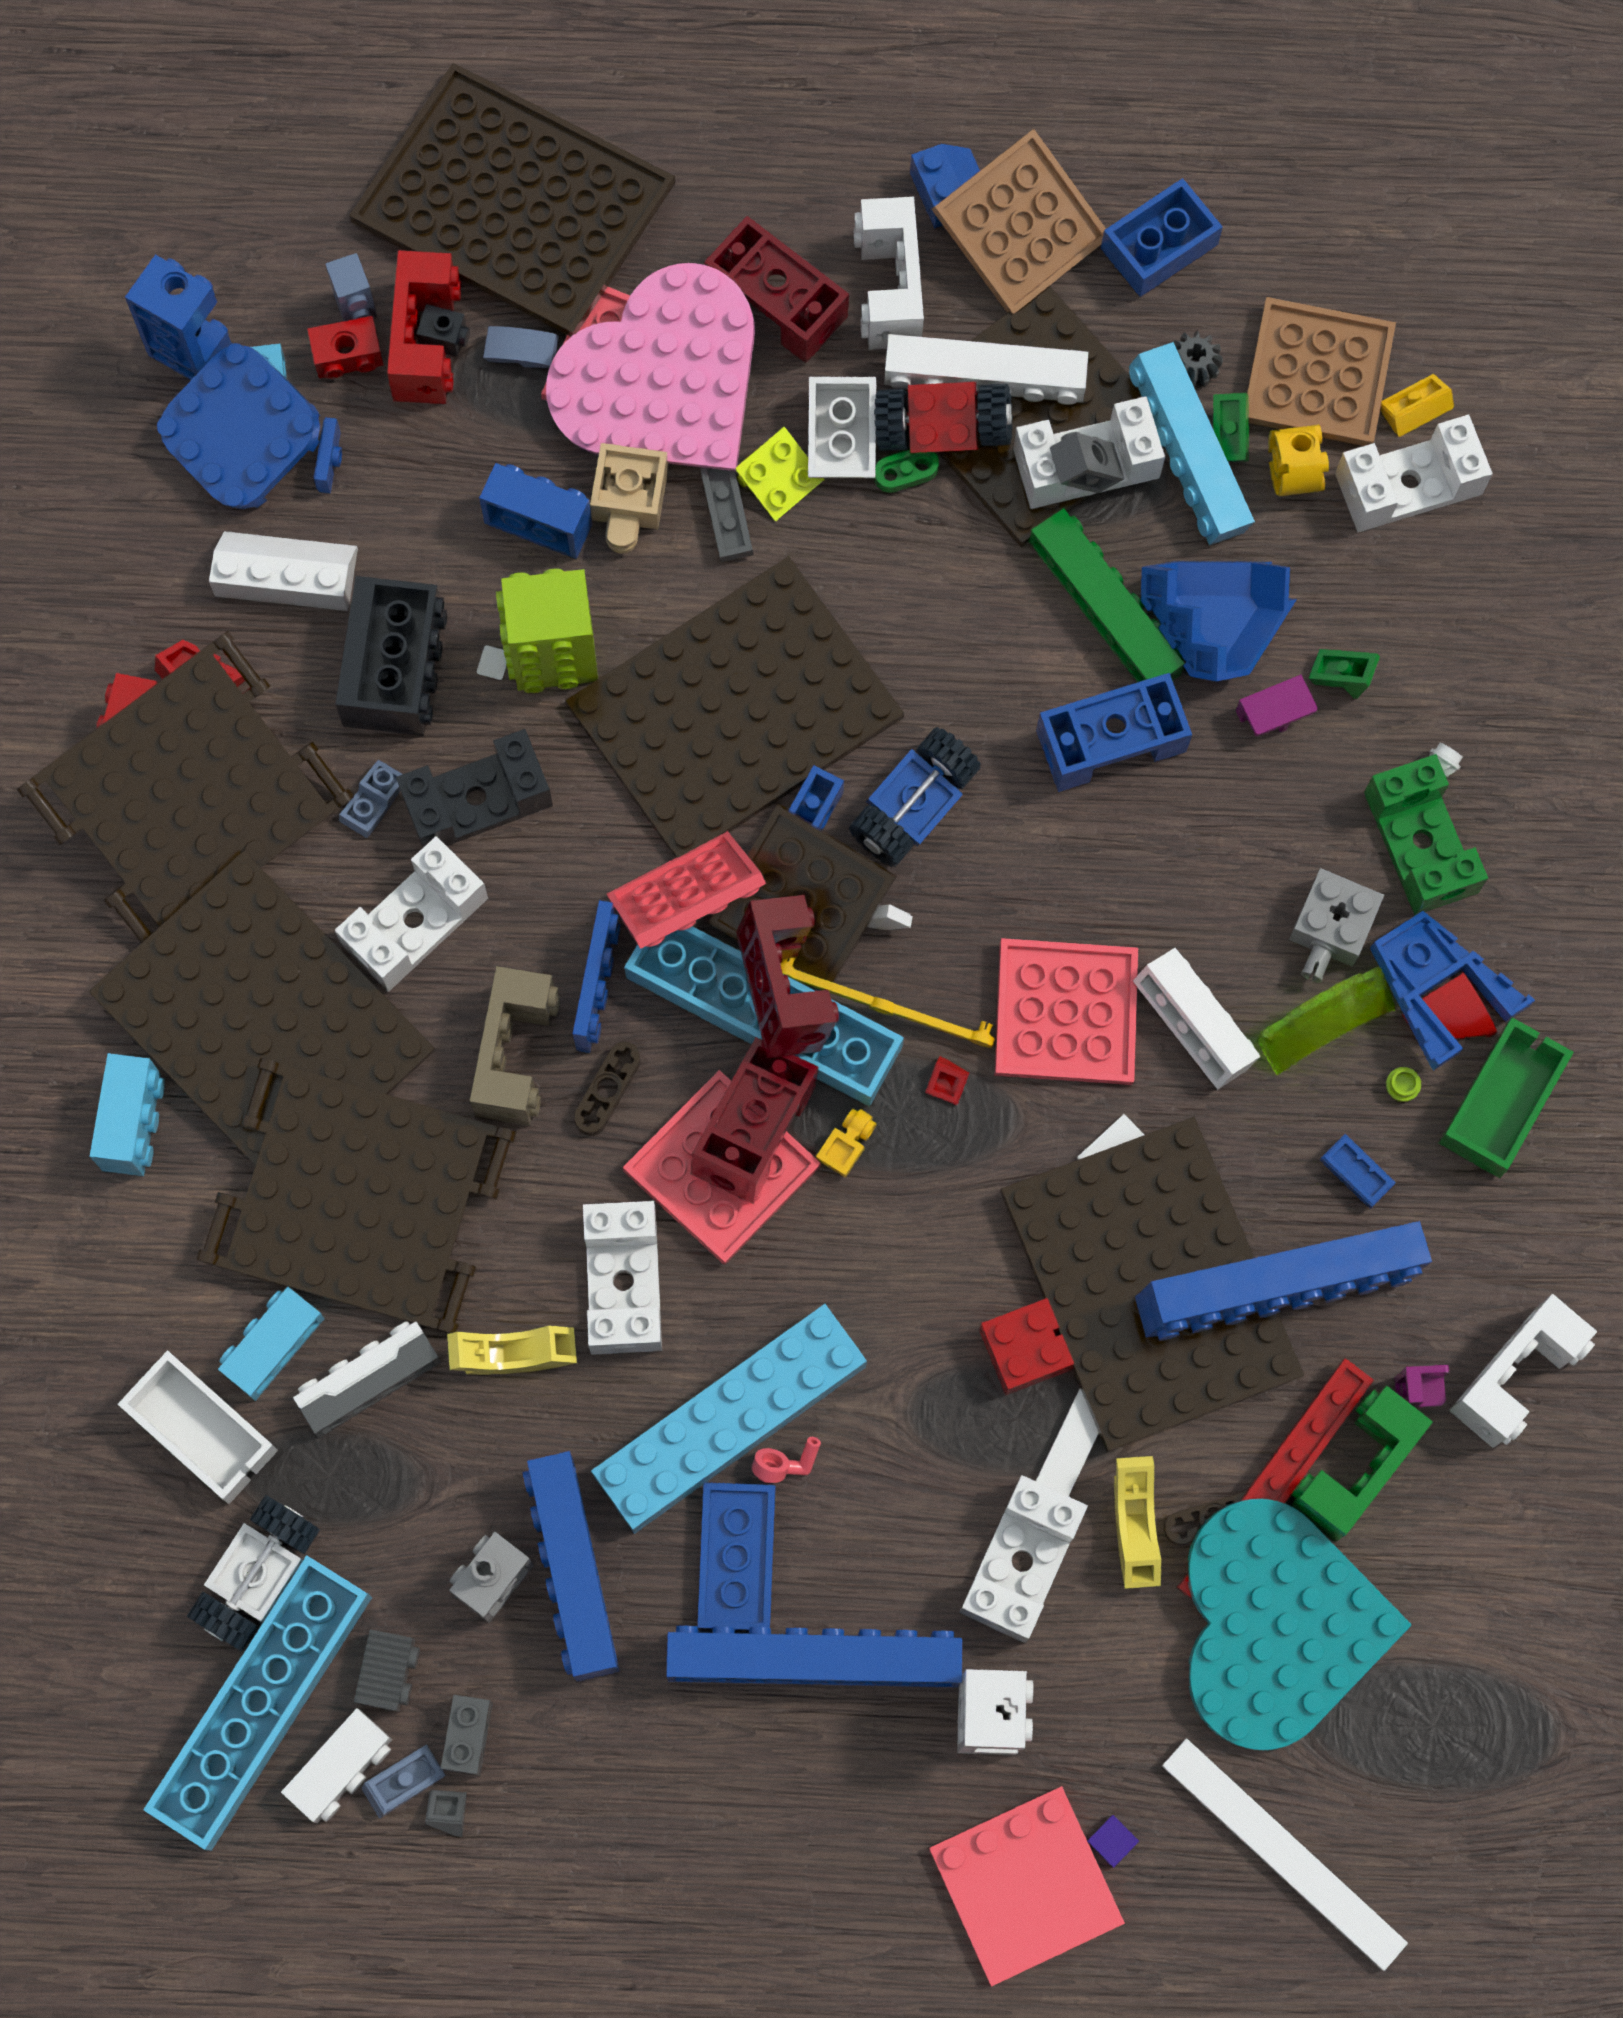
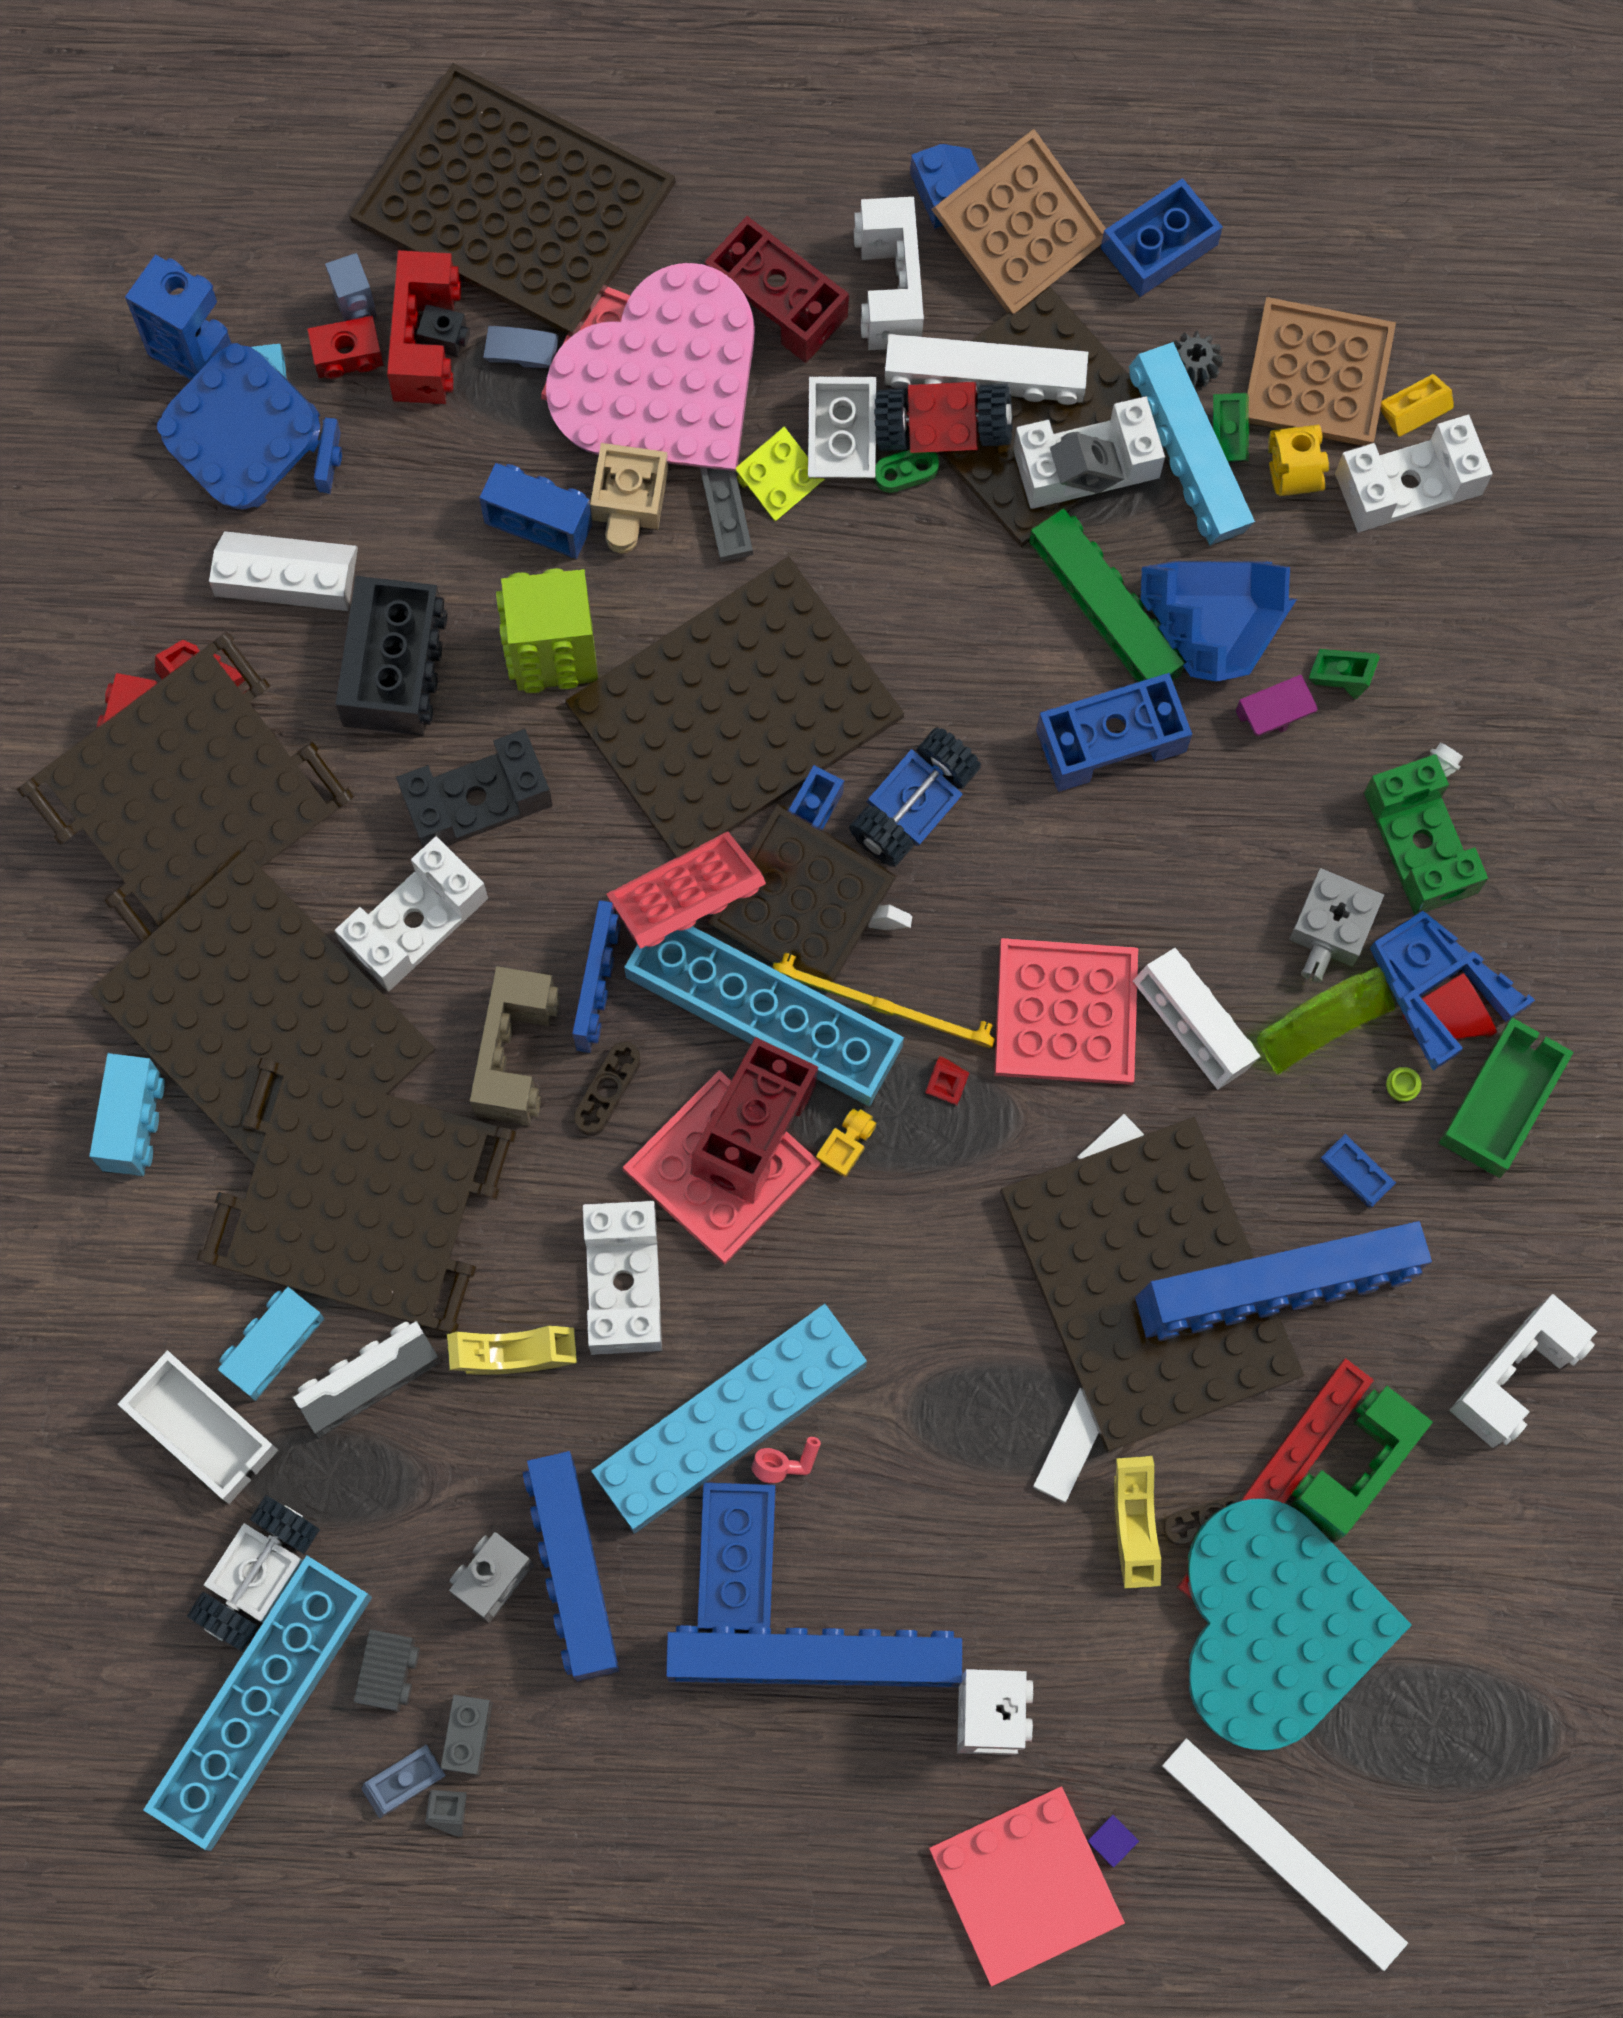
(338, 1767): white brick -> none
(372, 800): sand blue slope -> none
(492, 663): white sticker -> none
(787, 1021): dark red plate -> none
(1026, 1346): red piece -> none
(1033, 1523): white plate -> none
(1422, 1385): magenta panel -> none

